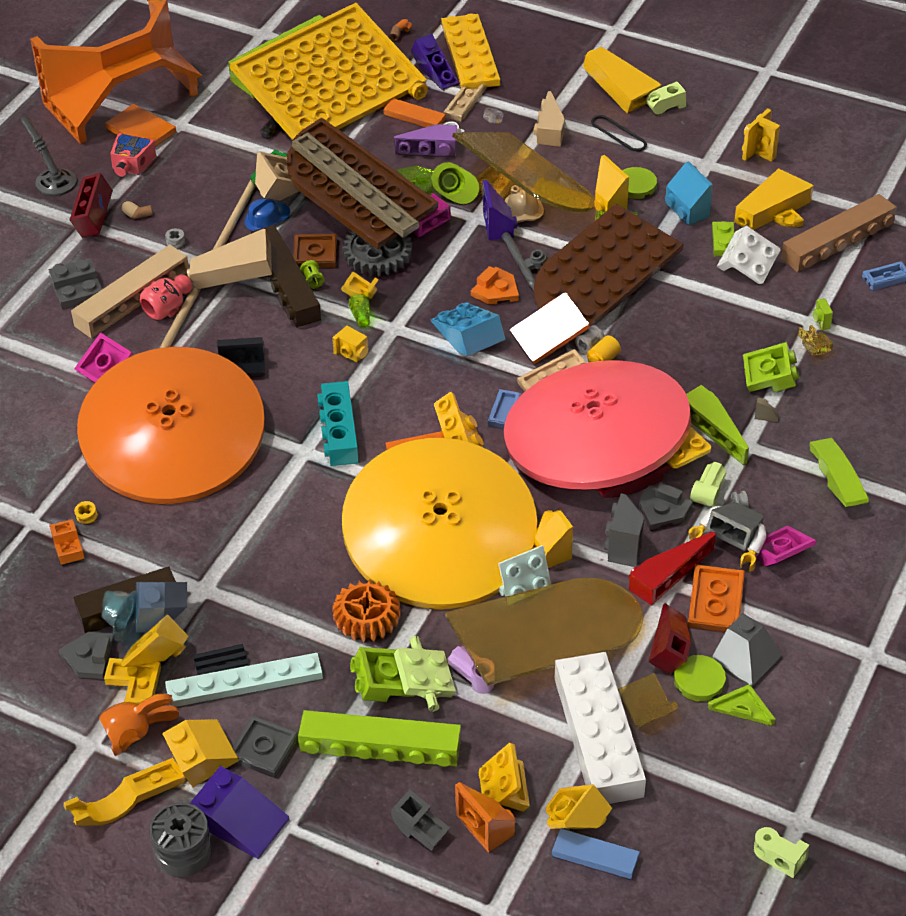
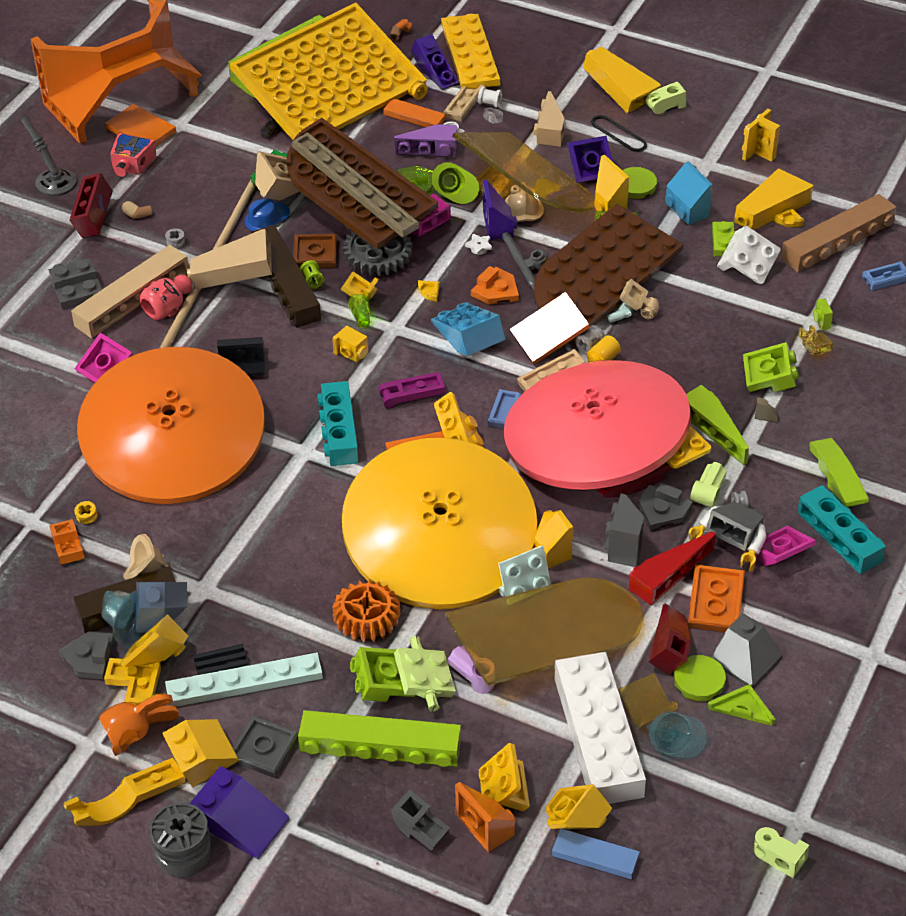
(144, 557): none -> tan helmet
(411, 389): none -> magenta plate
(429, 289): none -> yellow tile
(478, 244): none -> white plate
(490, 97): none -> white bush
(586, 157): none -> dark purple slope
(623, 312): none -> light aqua piece
(635, 297): none -> tan plate
(677, 734): none -> clear light blue piece
(841, 529): none -> teal brick

